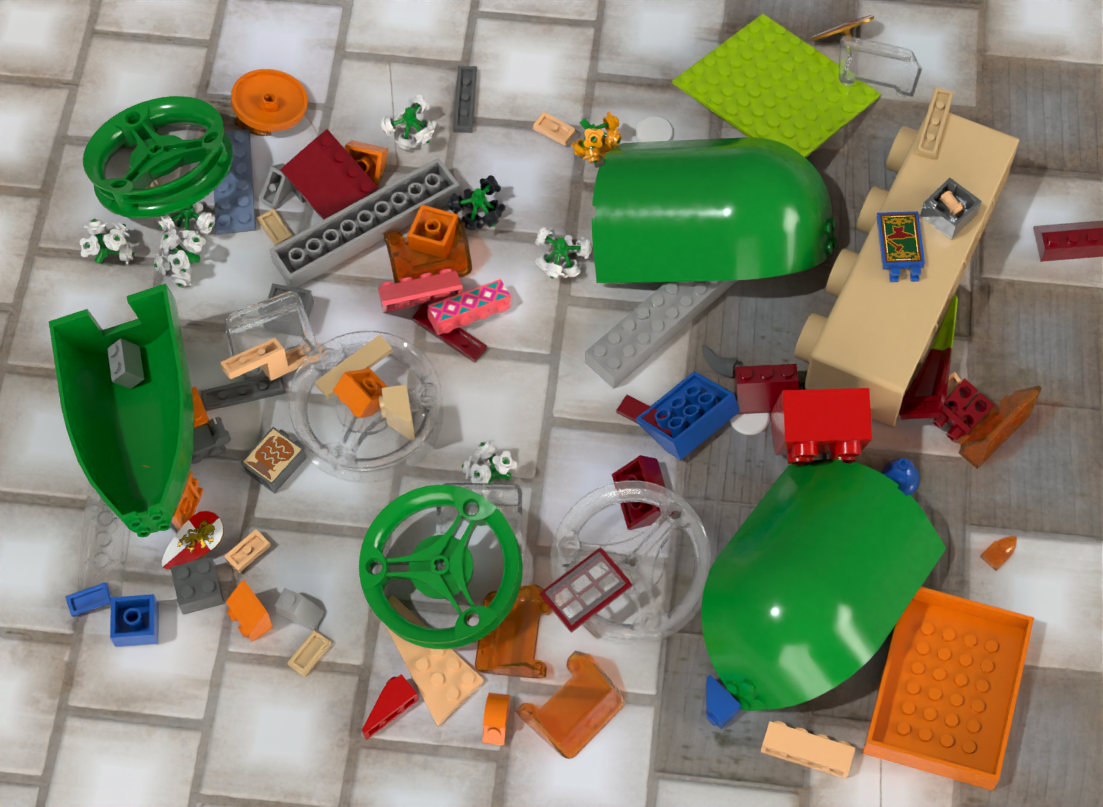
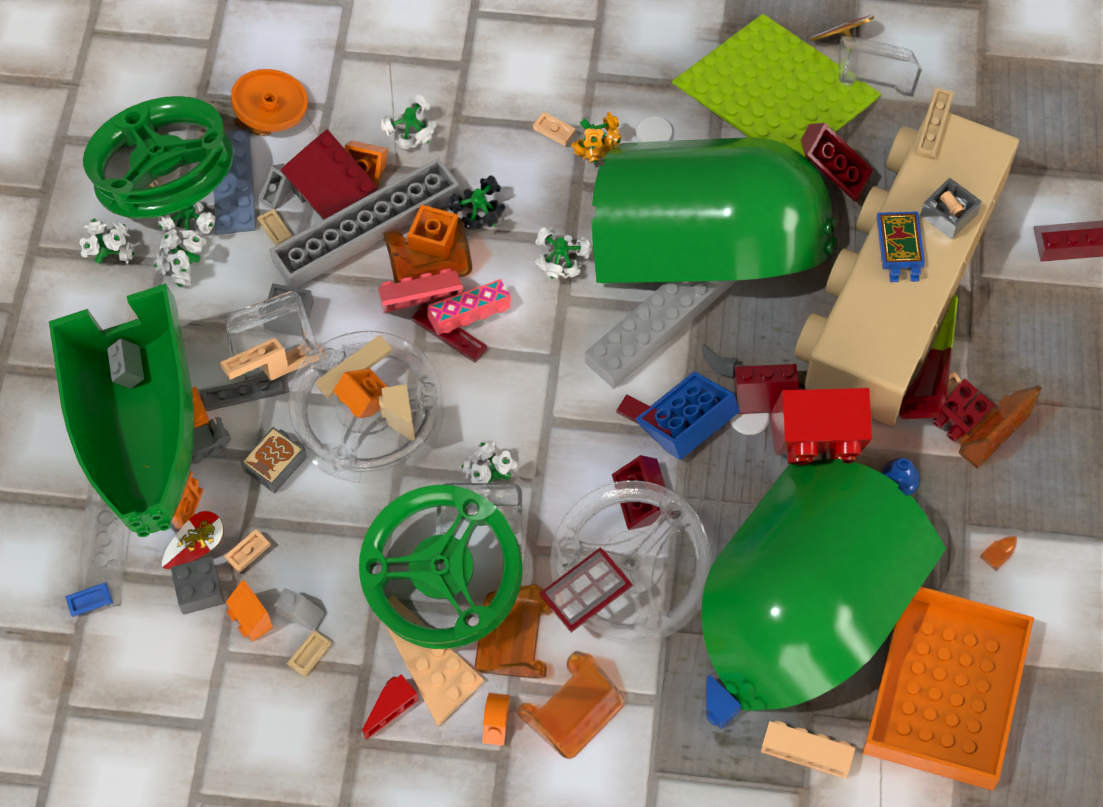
(134, 620): blue brick -> none
(465, 99): dark grey tile -> none
(836, 159): none -> dark red slope

